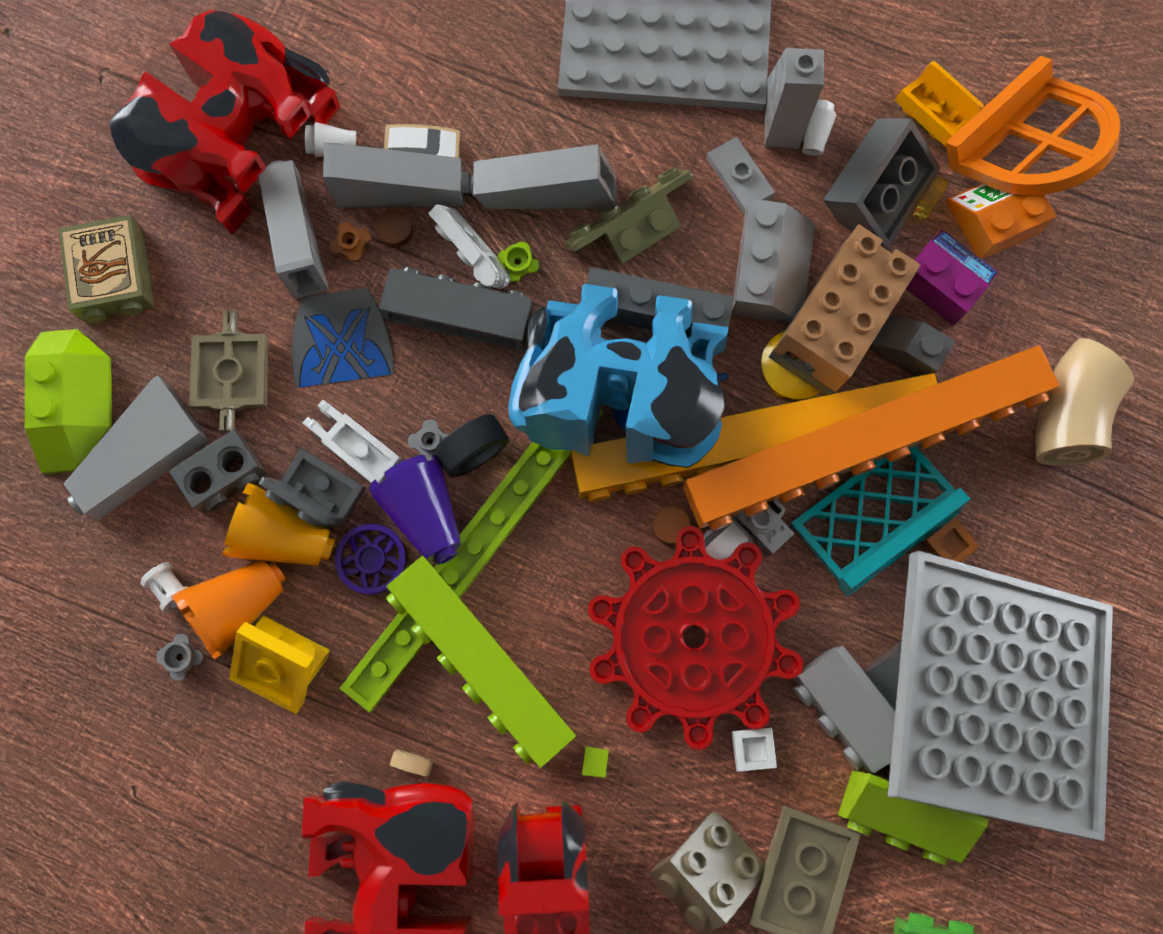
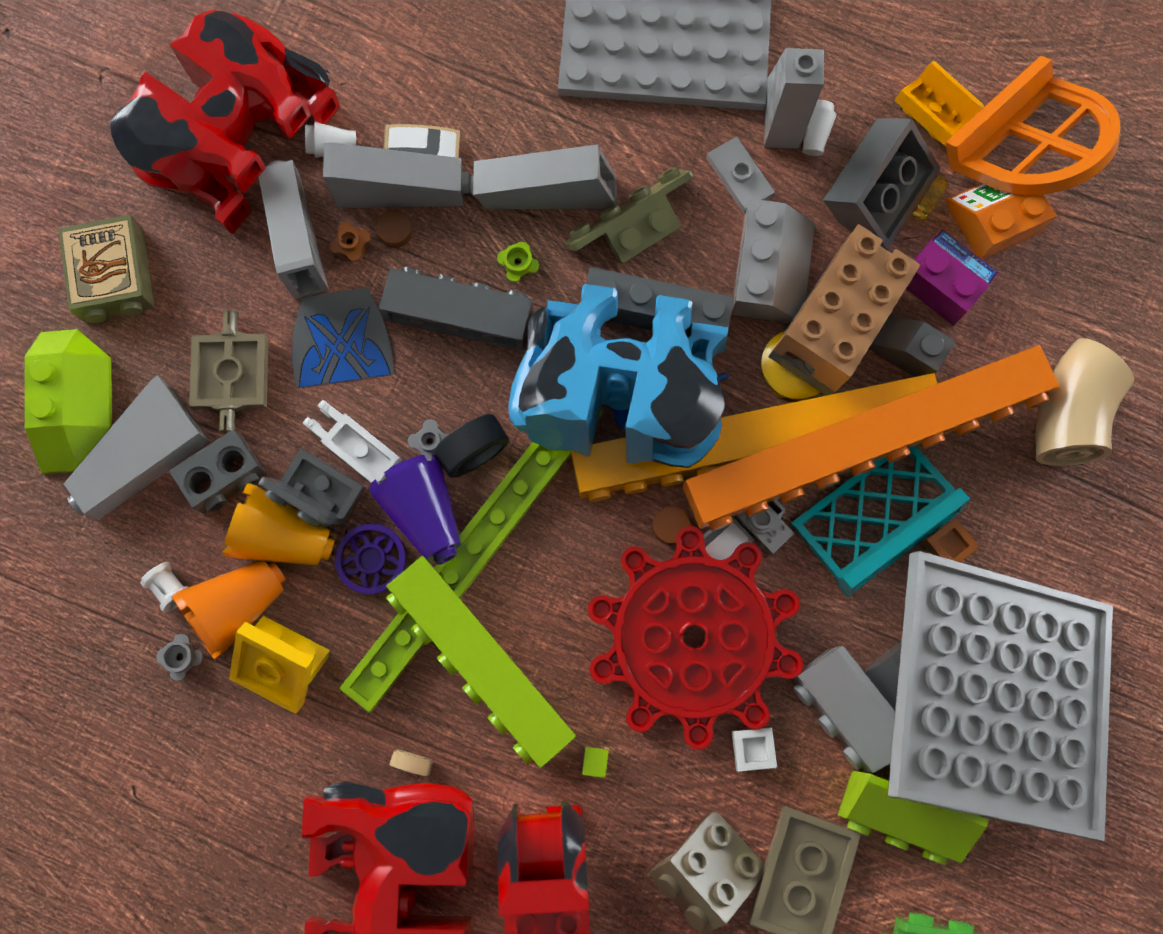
(471, 247): white hinge -> none

